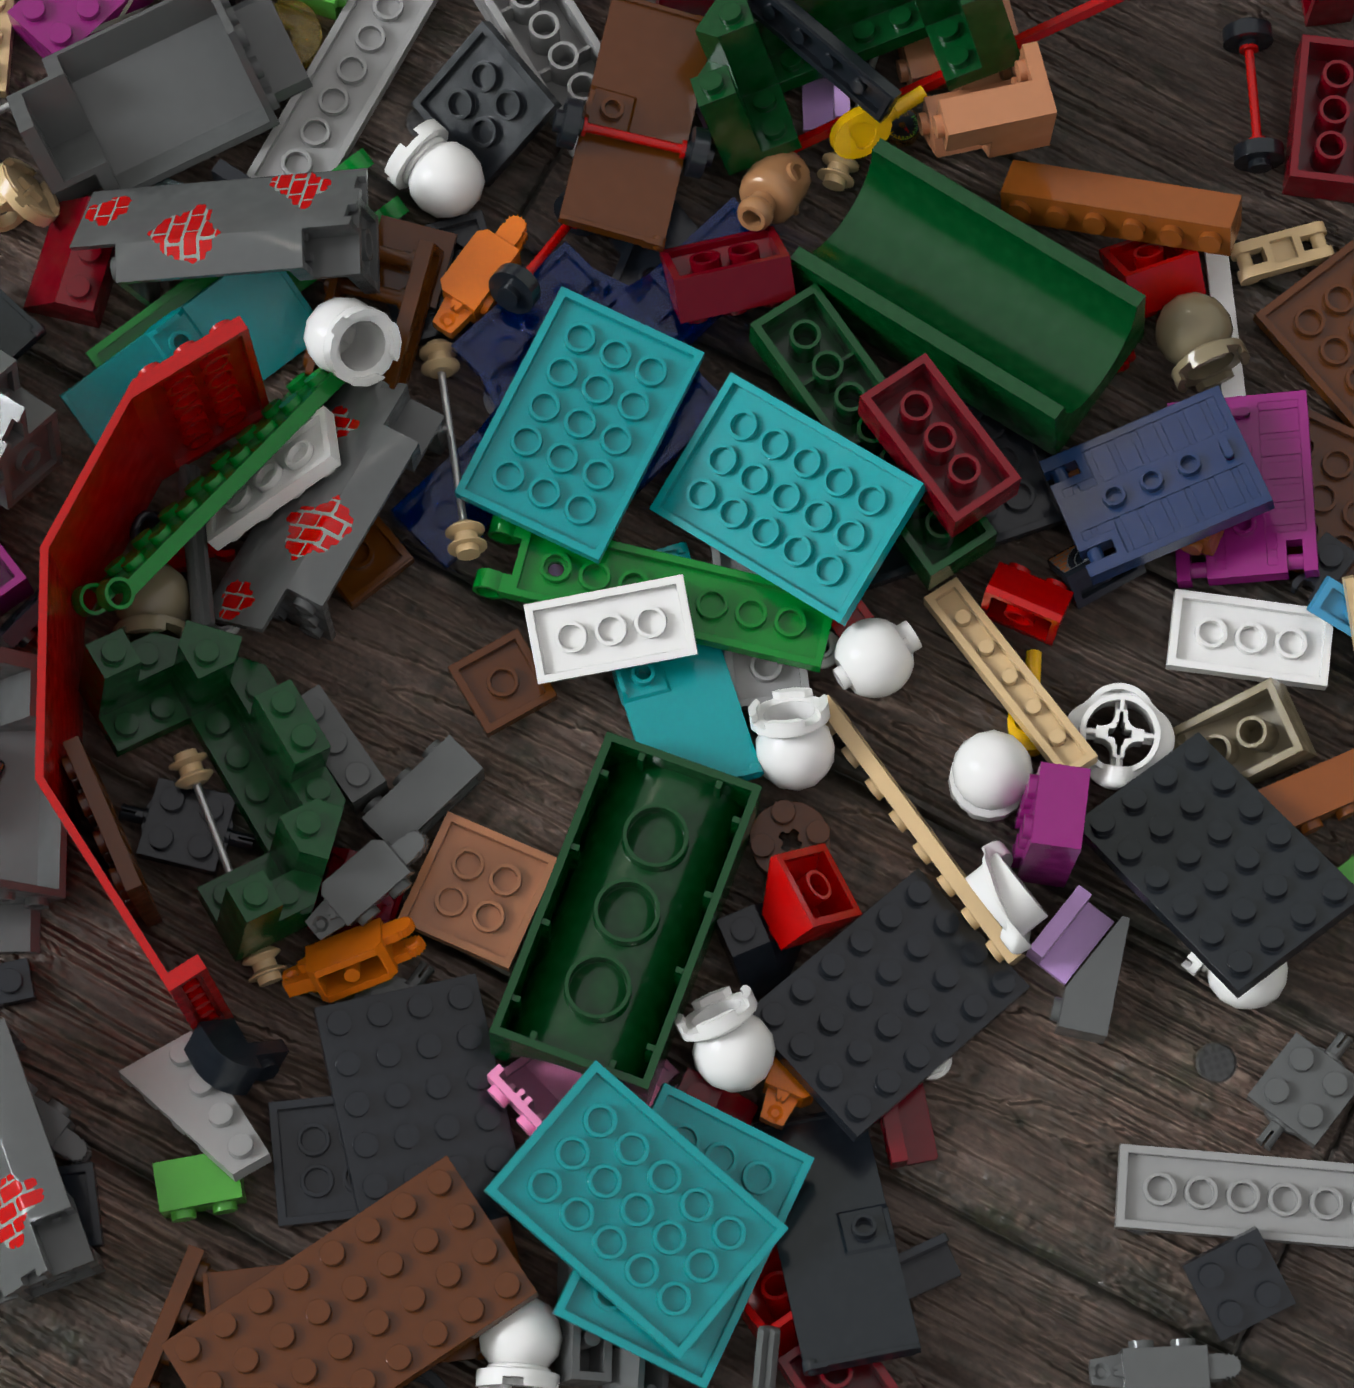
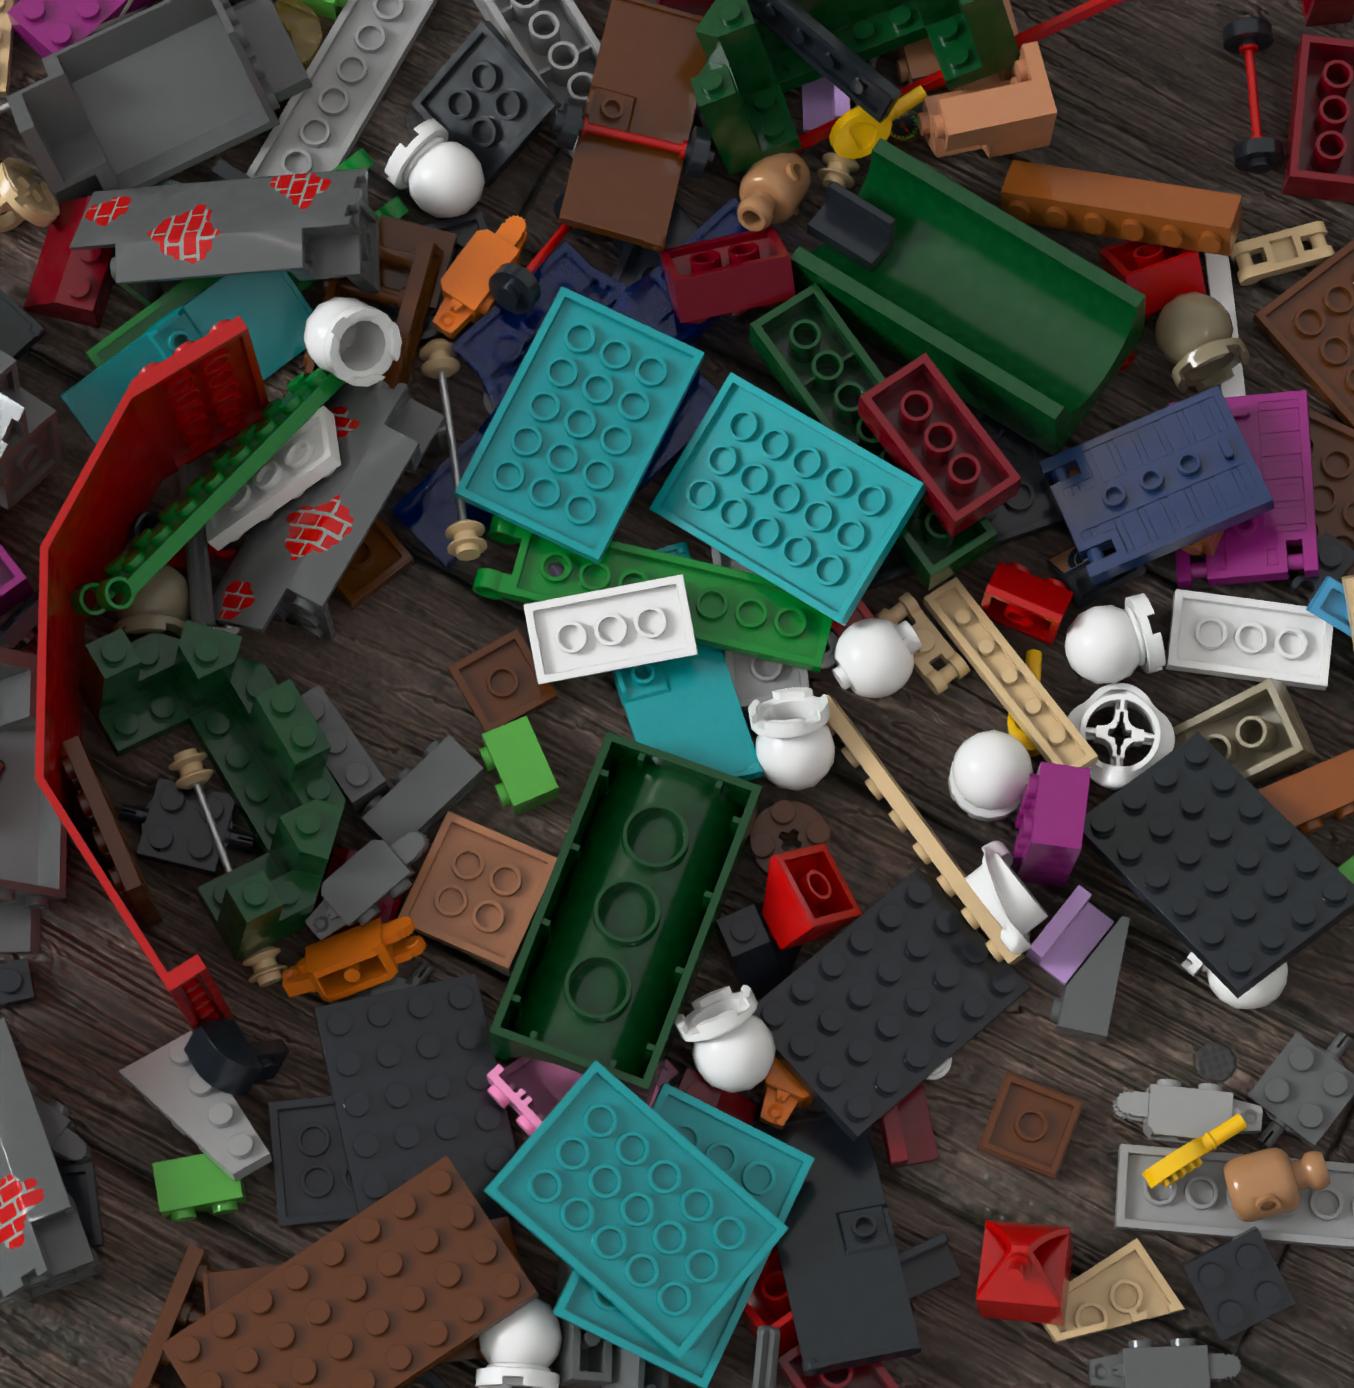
(519, 765): none -> bright green brick
(853, 227): none -> black panel
(933, 645): none -> tan plate
(1024, 1272): none -> red piece
(1030, 1126): none -> reddish brown plate
(1111, 642): none -> white tile
(1115, 1294): none -> tan wing
(1183, 1113): none -> light grey hinge
(1189, 1155): none -> yellow piece
(1269, 1183): none -> medium nougat piece

